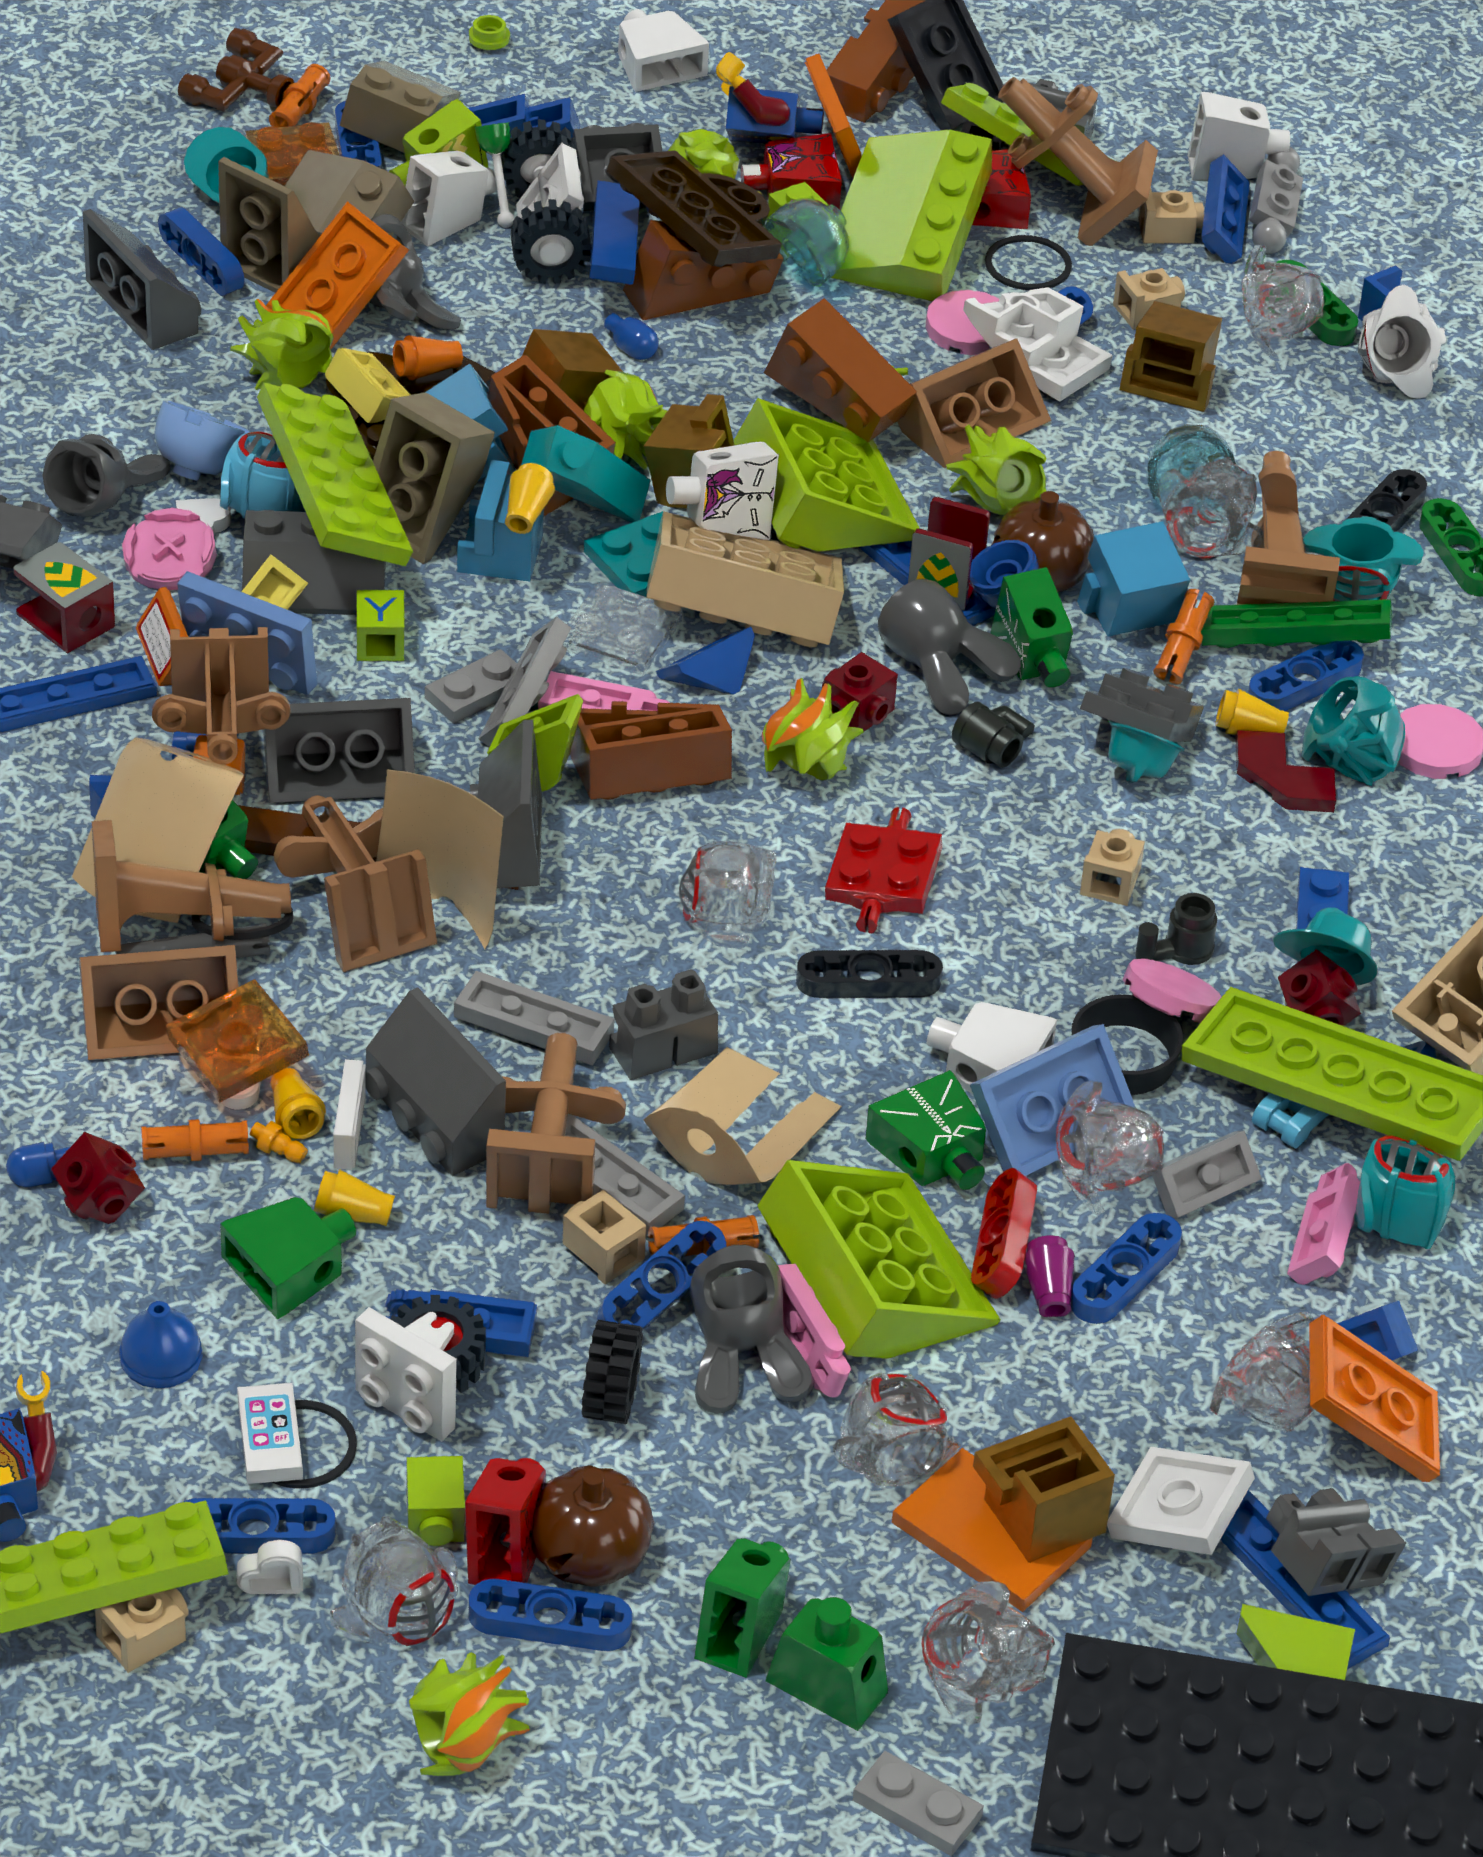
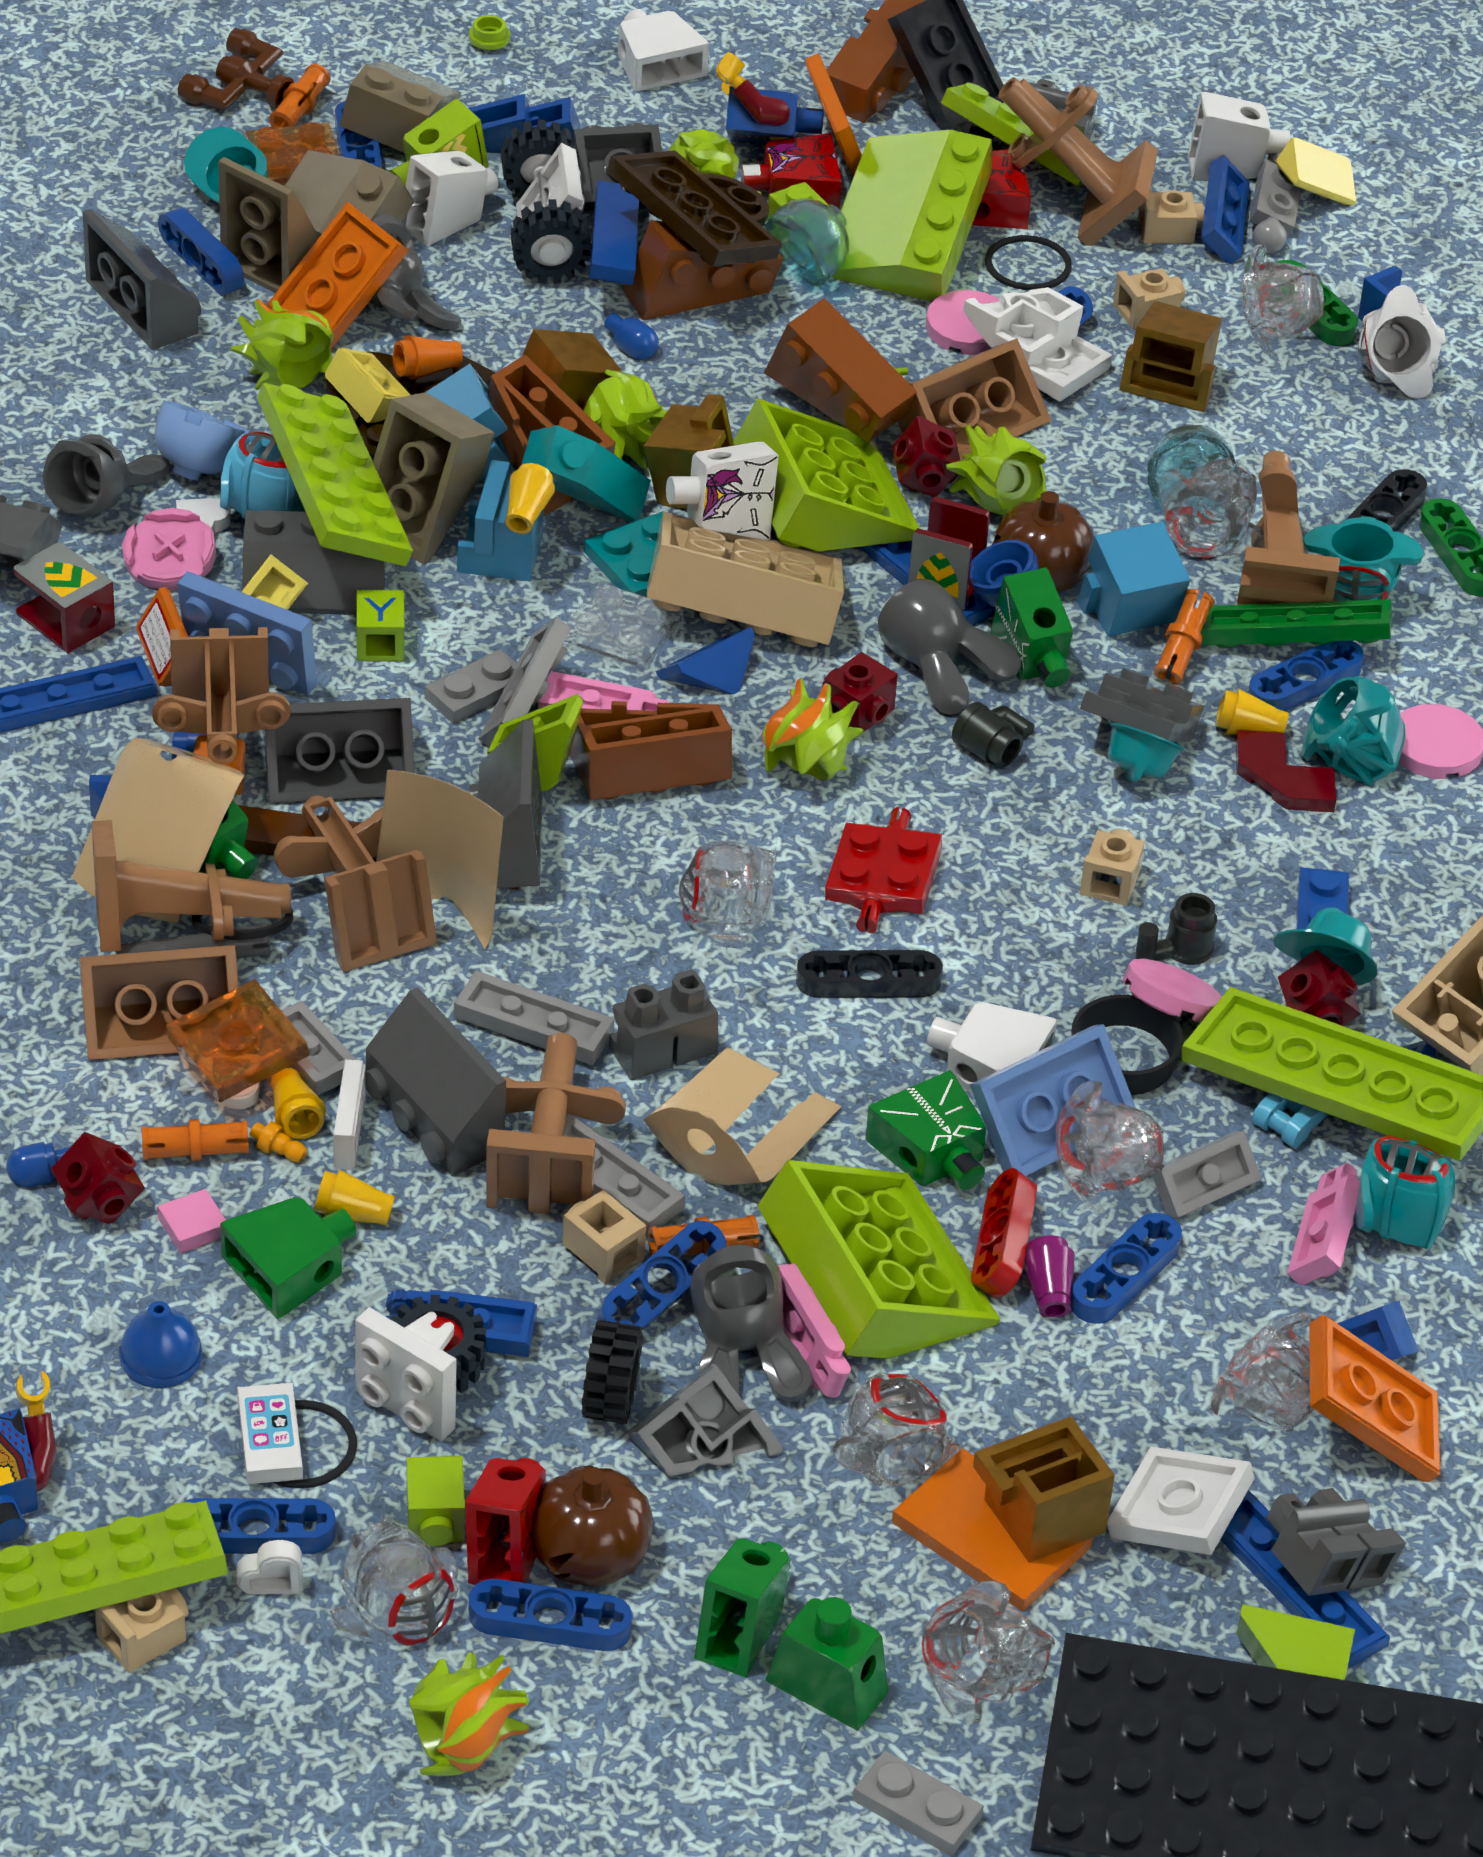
(191, 1220): none -> bright pink tile
(327, 1055): none -> light grey plate
(494, 140): hinge -> none
(702, 1426): none -> dark grey slope
(923, 456): none -> dark red brick
(1318, 170): none -> light yellow slope

